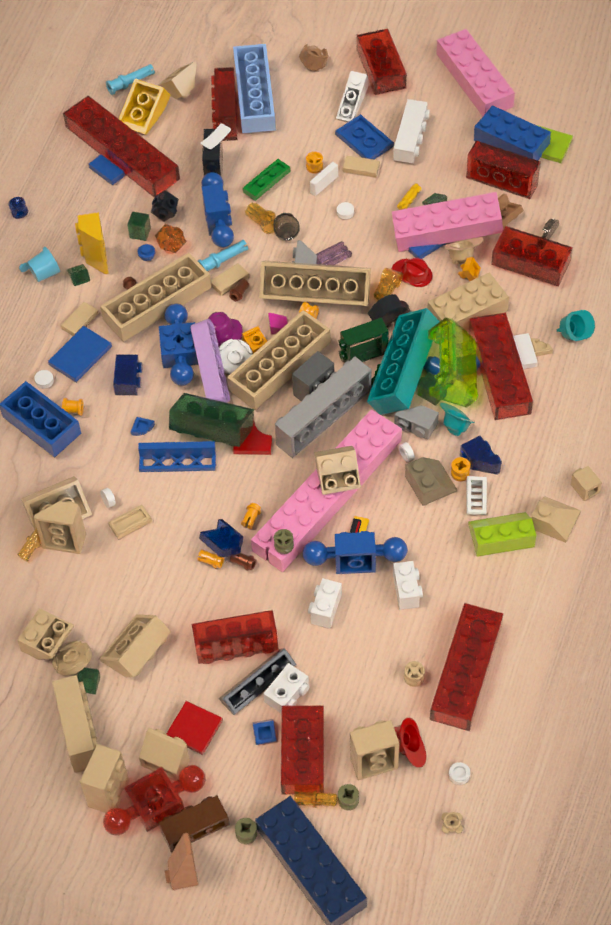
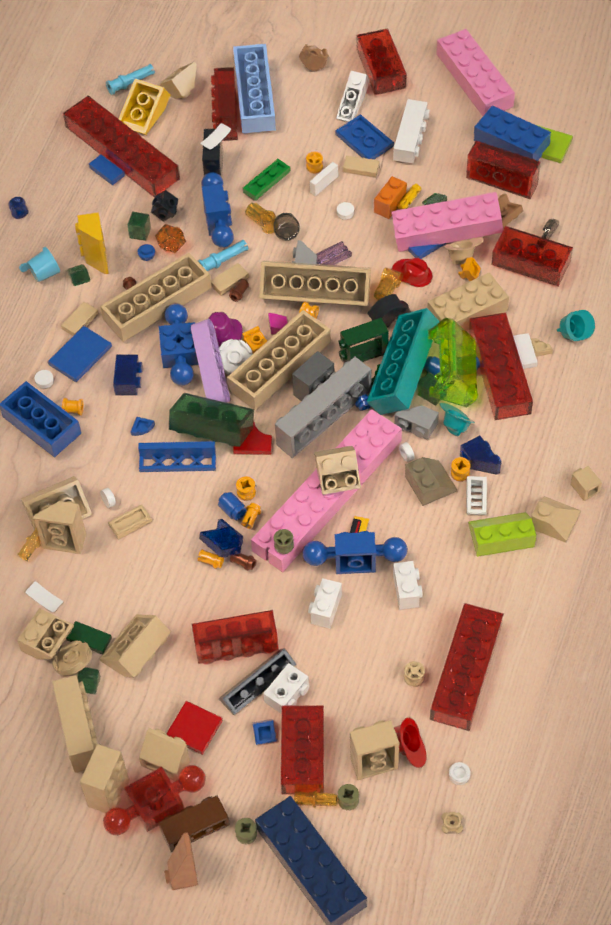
(43, 597): none -> white sticker
(93, 637): none -> dark green tile
(232, 506): none -> blue brick
(246, 493): none -> light orange wheel
(361, 403): none -> blue plate
(389, 197): none -> orange brick

